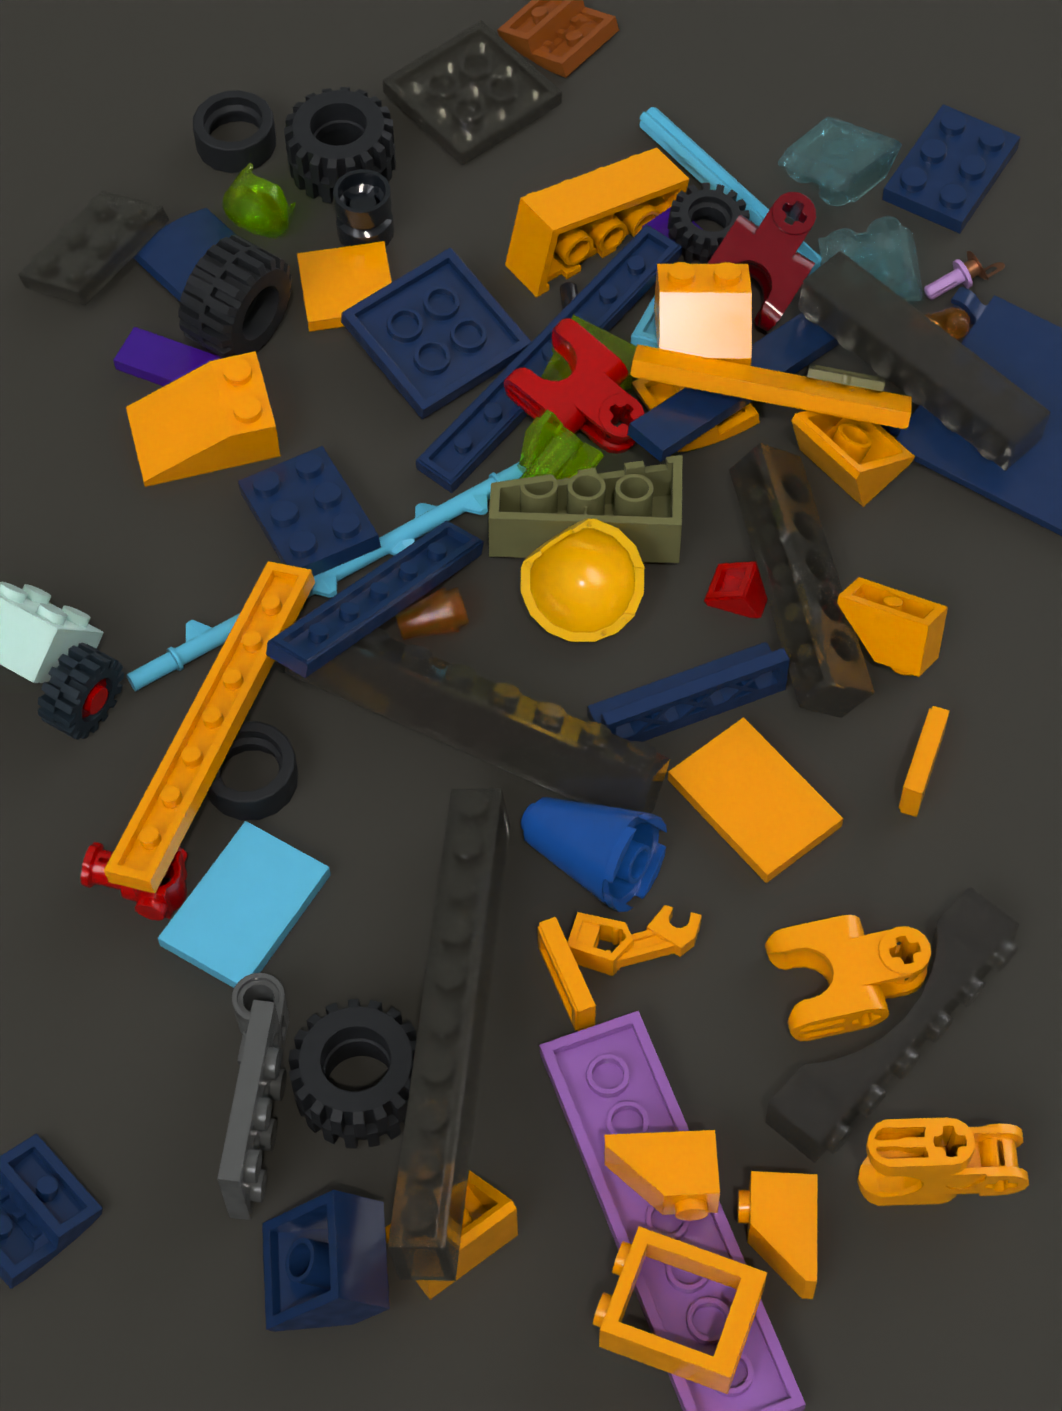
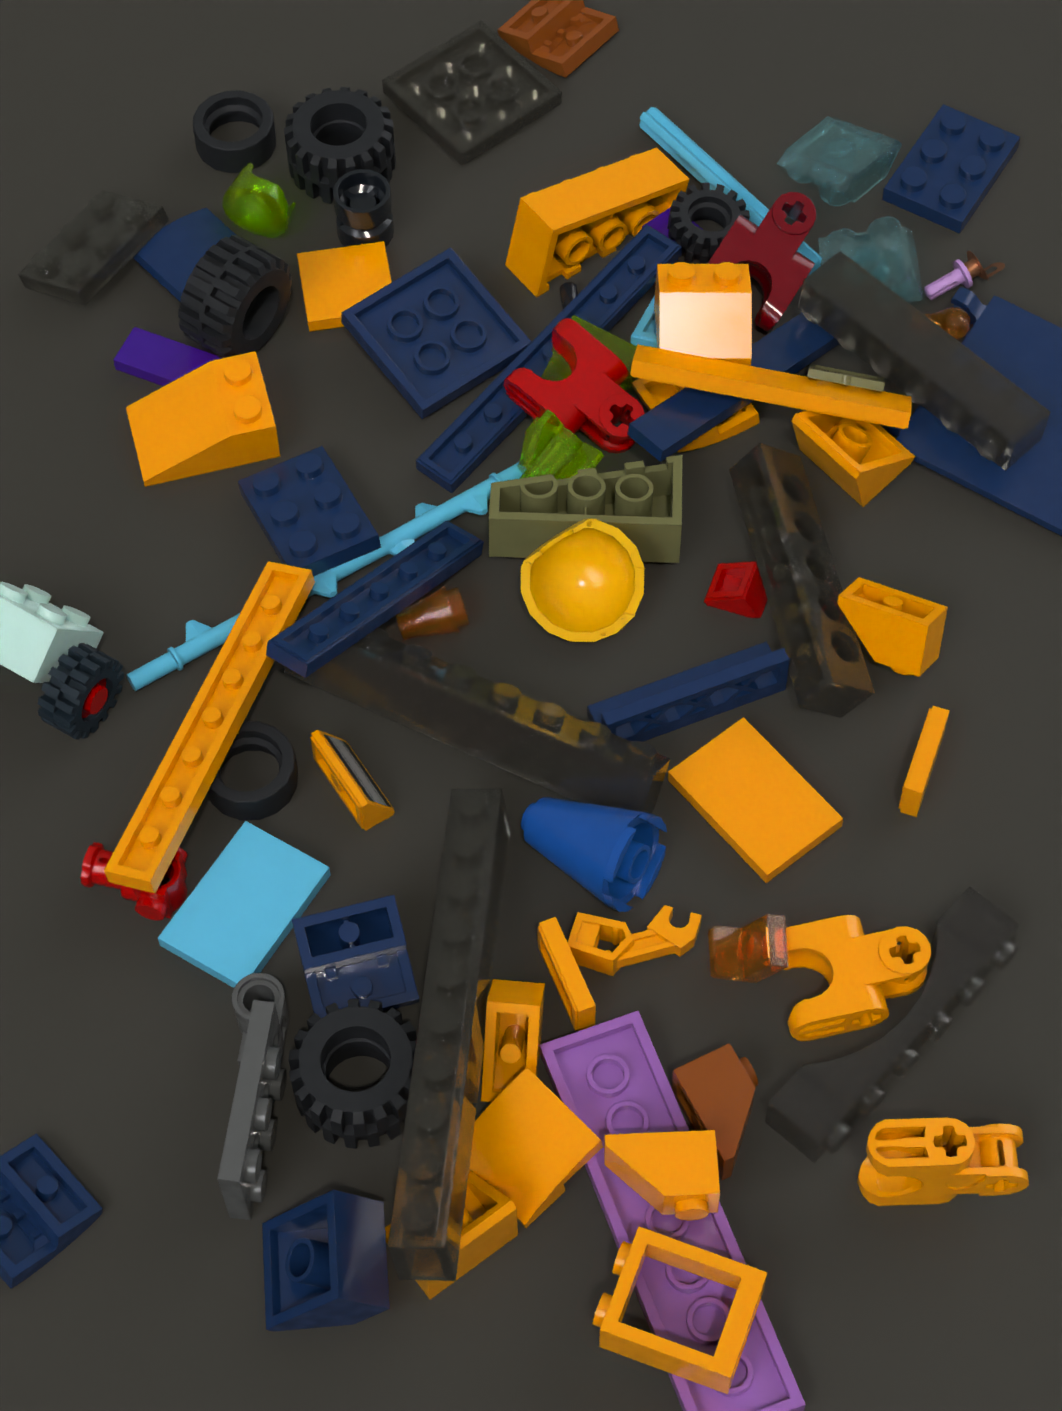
(350, 779): none -> light orange slope
(356, 956): none -> dark blue brick
(511, 1033): none -> light orange slope
(530, 1145): none -> light orange slope
(718, 1096): none -> dark orange slope
(749, 951): none -> clear orange bracket
(783, 1225): light orange slope -> none

